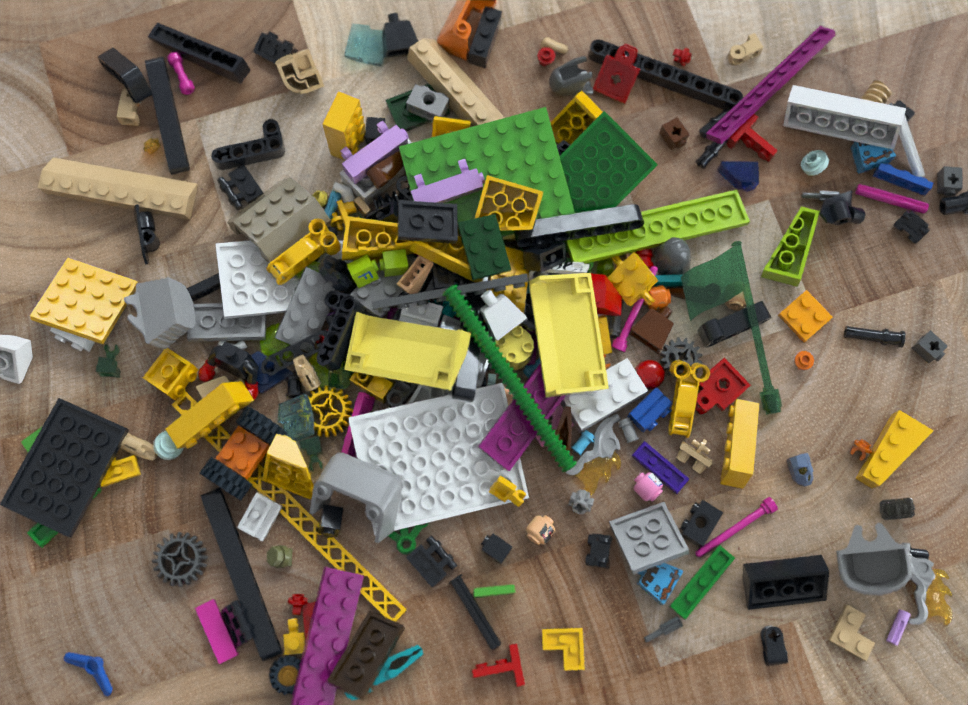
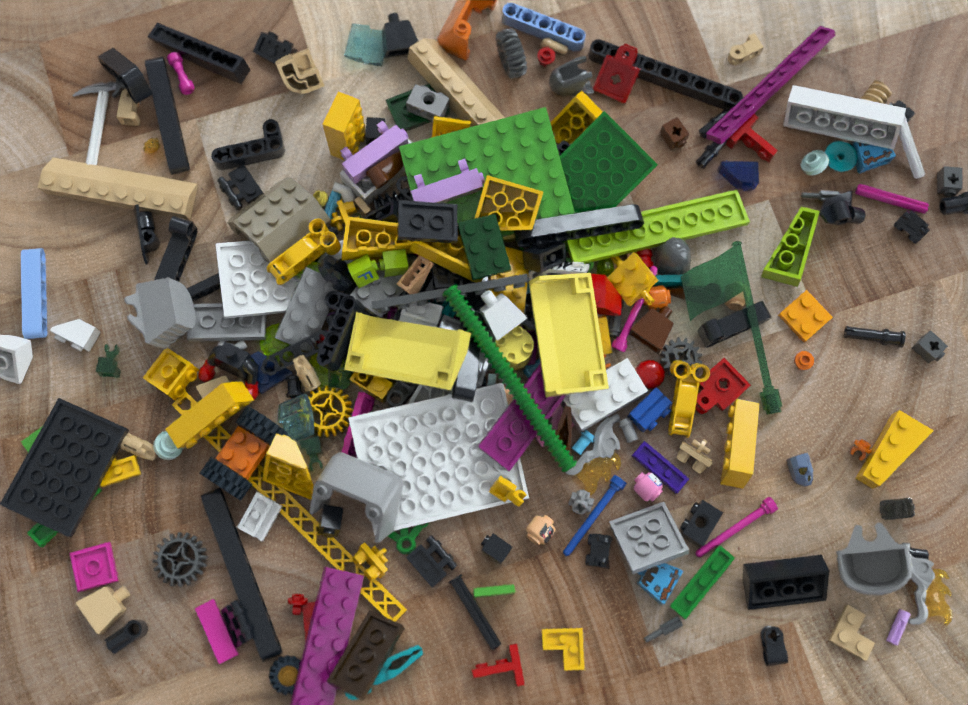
(33, 293): none -> light blue beam
(84, 301): yellow plate -> none
(93, 666): blue piece -> none
(94, 567): none -> dark pink tile
(97, 128): none -> white axle
(103, 607): none -> tan torso
(117, 86): none -> piece
(125, 636): none -> black piece
(182, 239): none -> black beam
(279, 556): olive piece -> none
(295, 640): yellow plate -> none
(374, 558): none -> yellow hips
(485, 37): black brick -> none
(511, 53): none -> dark grey gear
(537, 20): none -> light blue beam
(616, 484): none -> blue piece
(682, 57): red plate -> none
(845, 152): none -> teal piece
(903, 179): blue plate -> none

